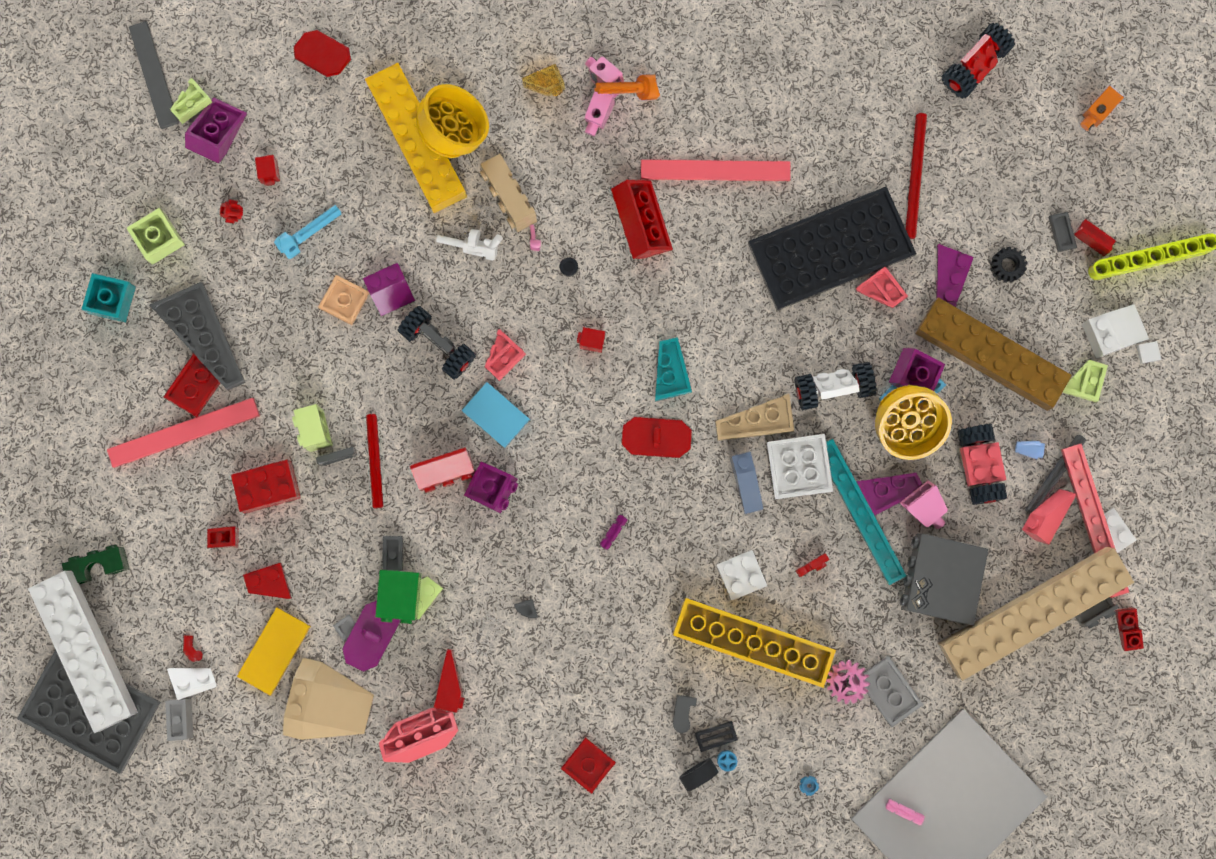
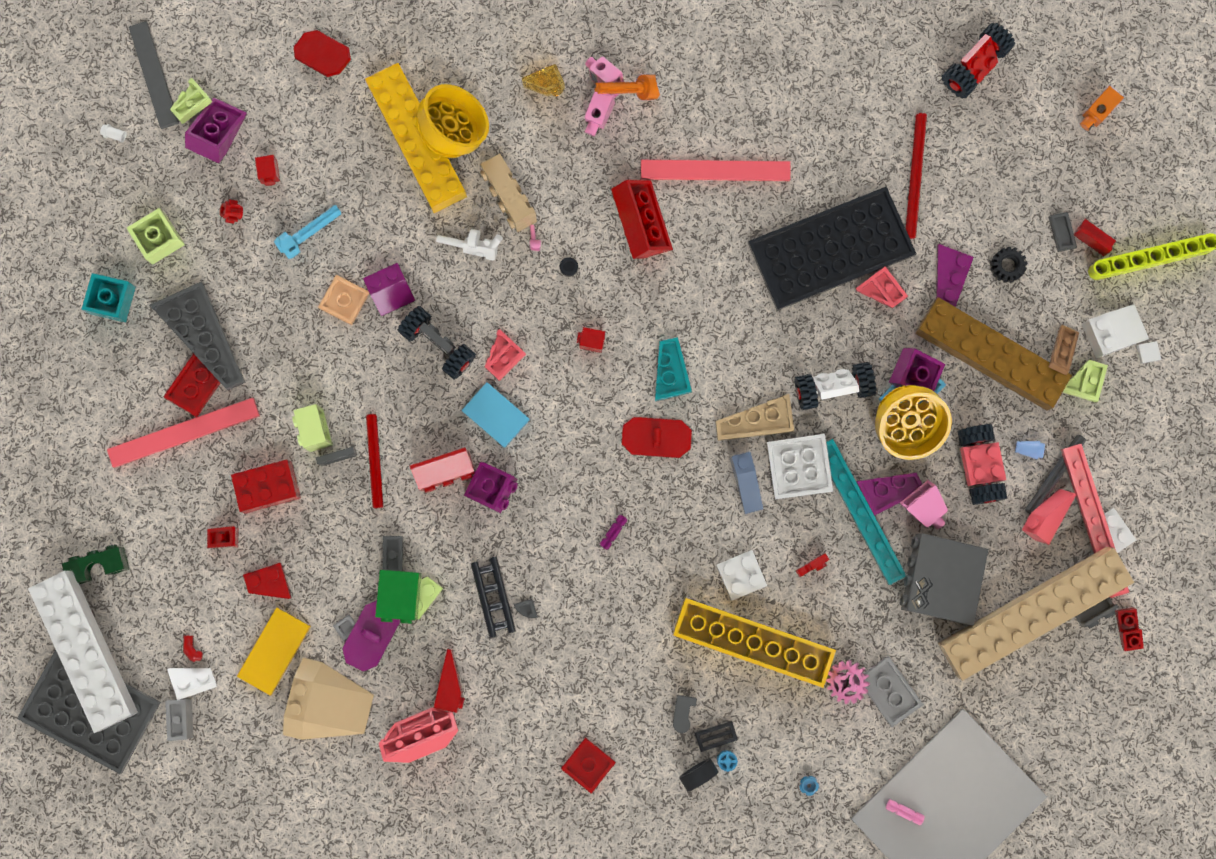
(113, 133): none -> white pin
(488, 608): none -> black bar
(1064, 349): none -> medium nougat tile

